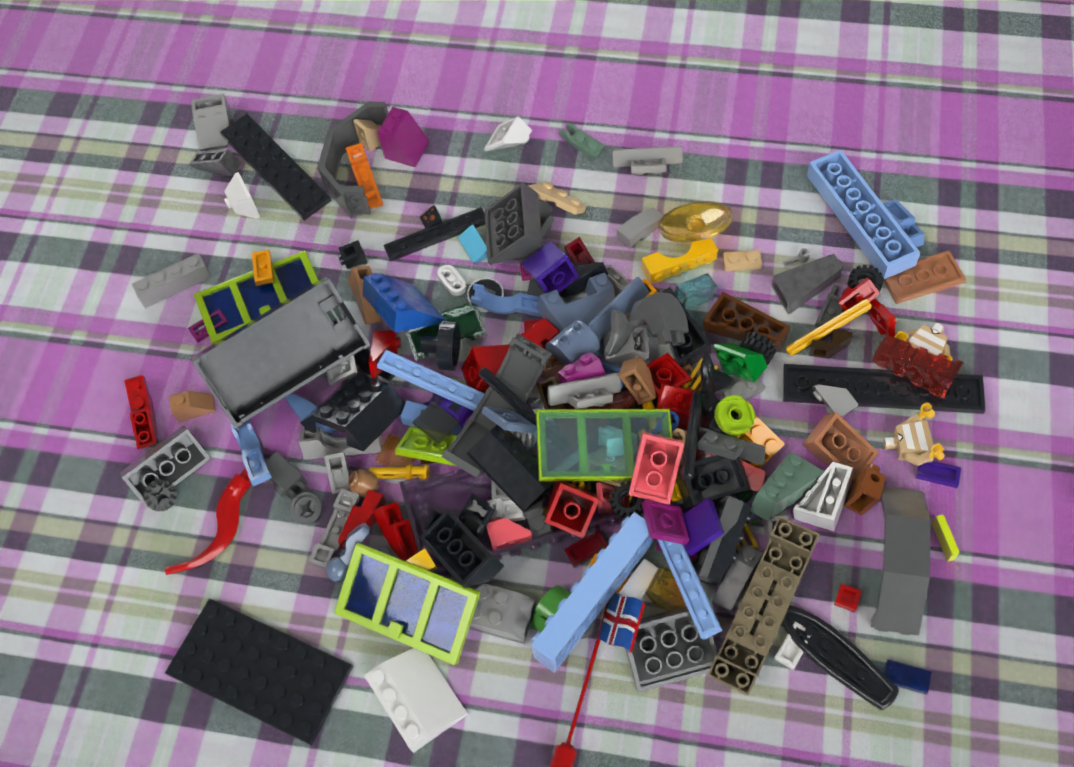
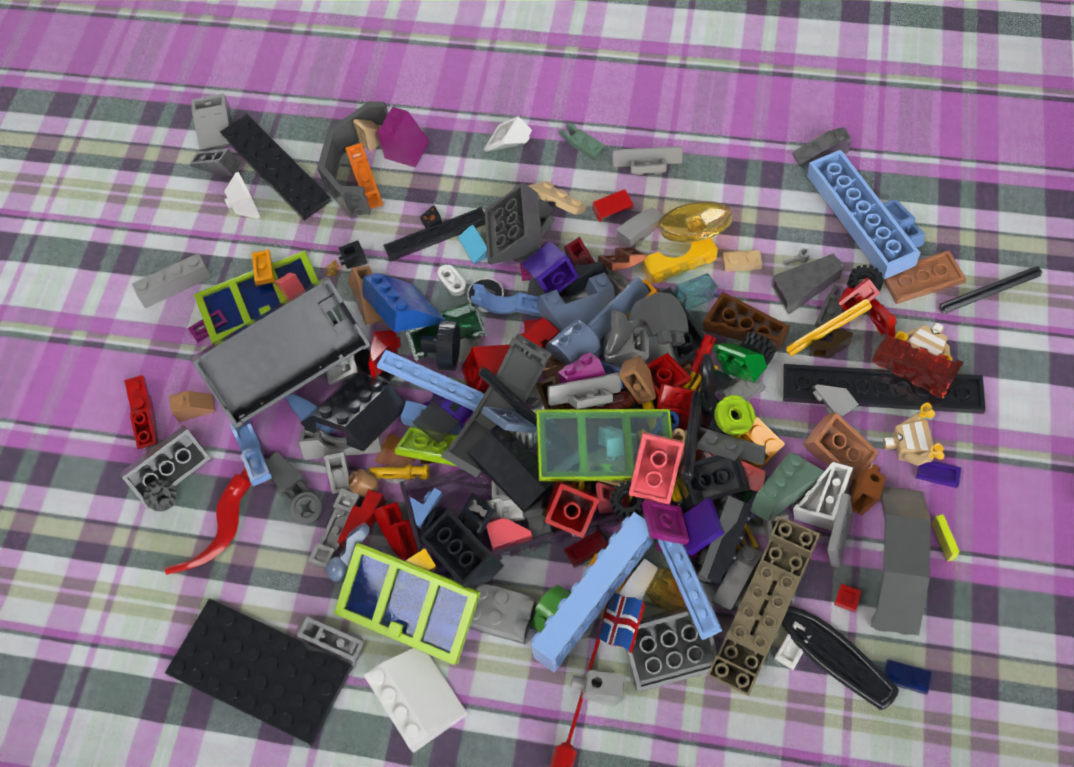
(289, 285): none -> coral slope
(329, 638): none -> flat silver slope
(332, 269): none -> clear yellow piece
(421, 511): none -> medium blue slope
(608, 686): none -> light grey torso
(611, 204): none -> red hinge
(623, 258): none -> copper slope
(705, 347): none -> red pin
(822, 146): none -> flat silver slope
(840, 530): none -> light grey tile
(990, 289): none -> black axle

